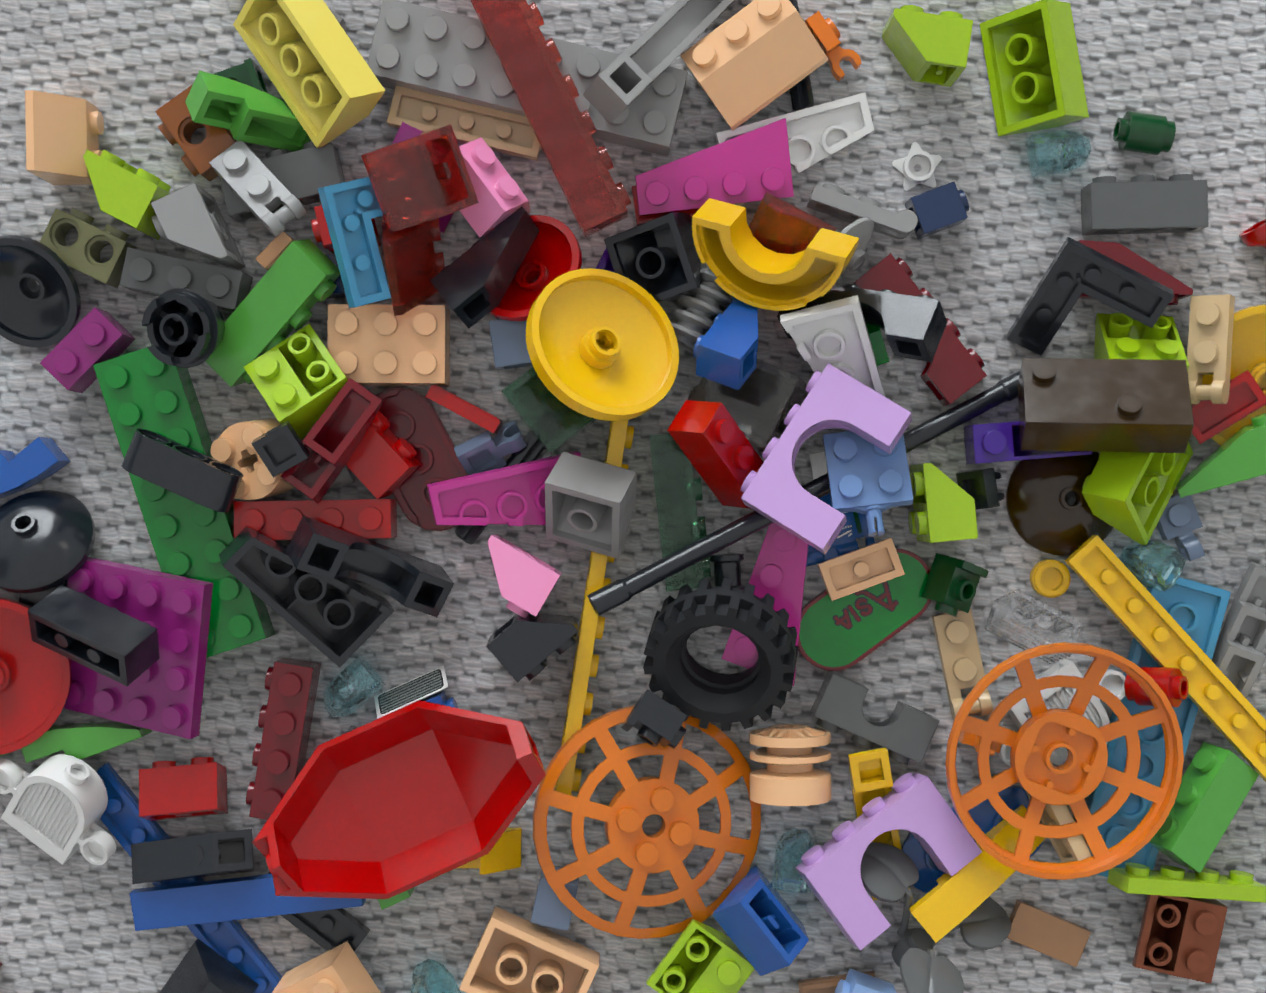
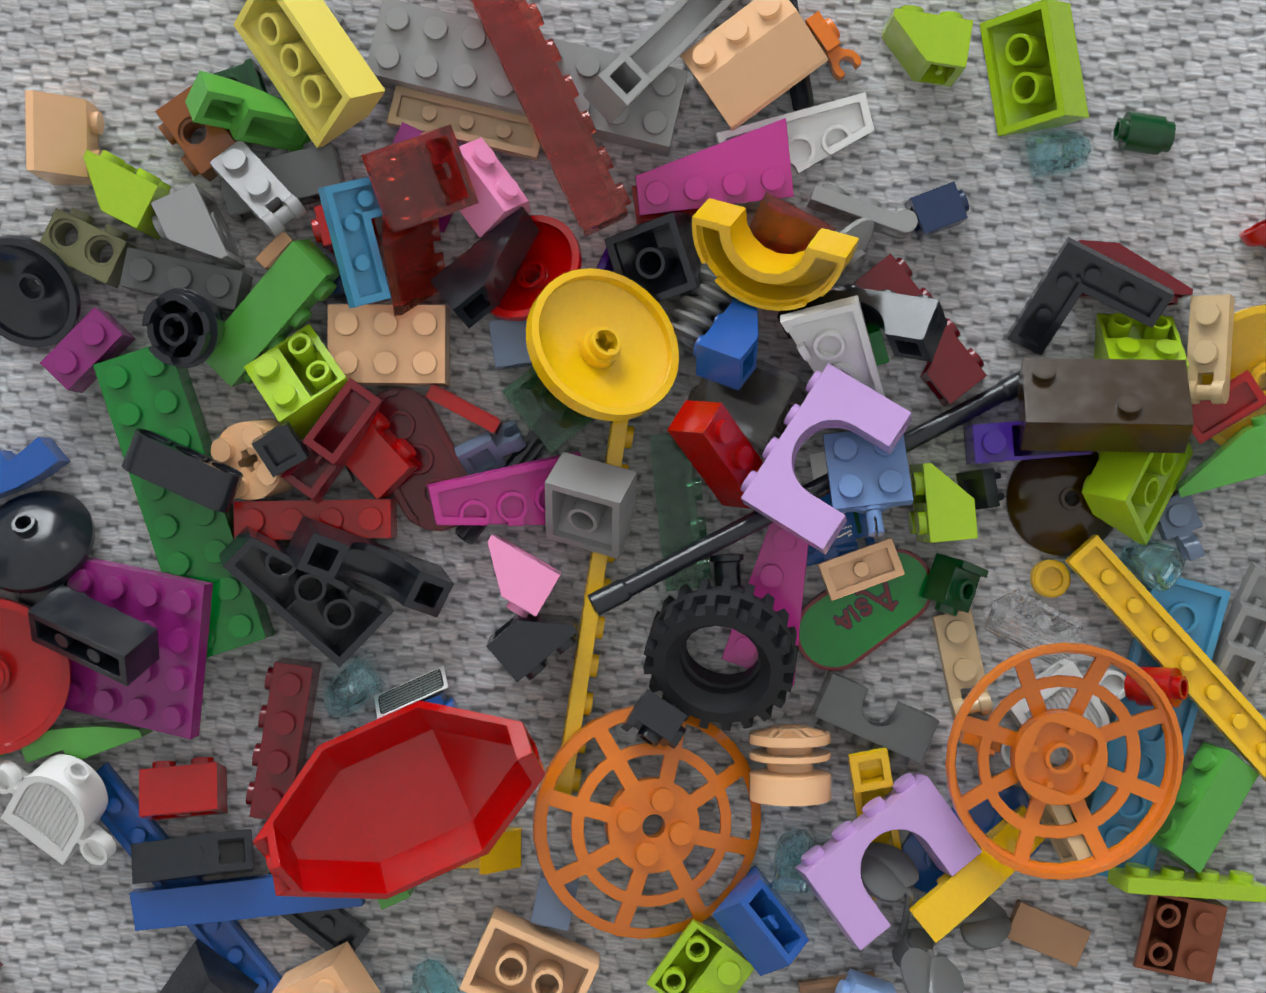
(917, 157): white plate -> none
(1144, 205): dark grey brick -> none

